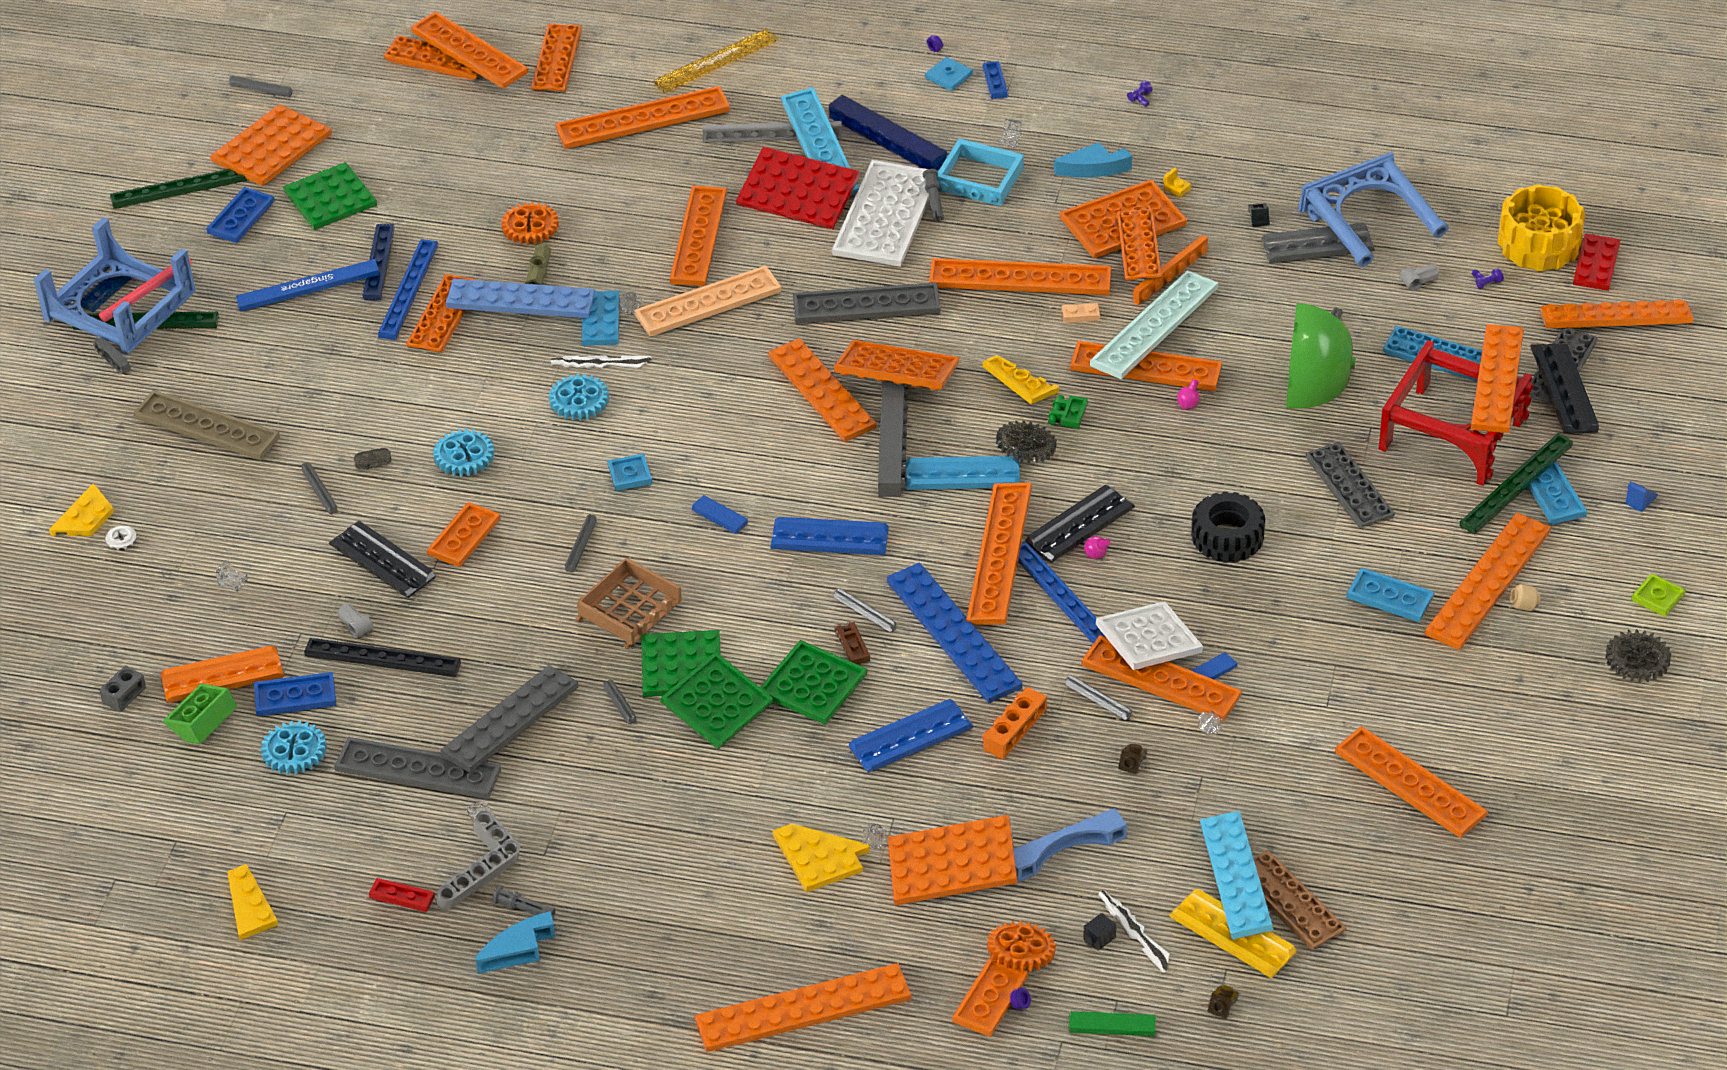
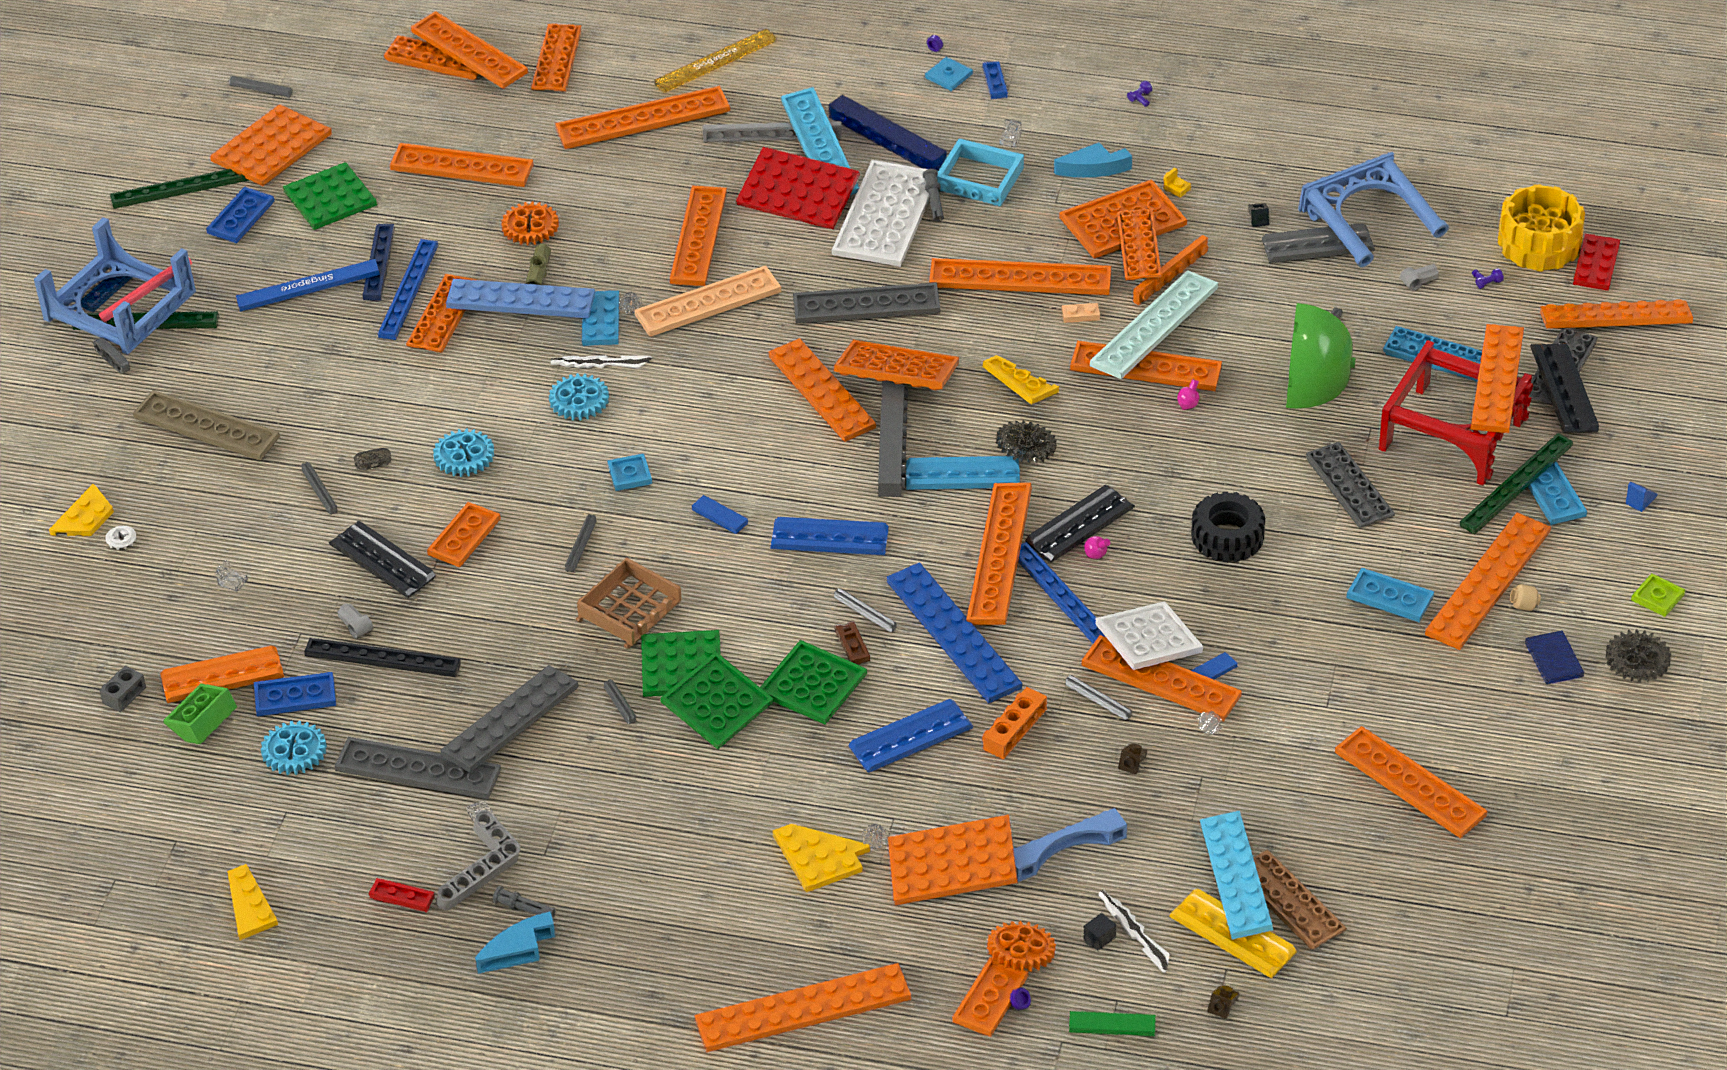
(461, 164): none -> orange plate
(1073, 412): green plate -> none
(1554, 657): none -> clear blue tile

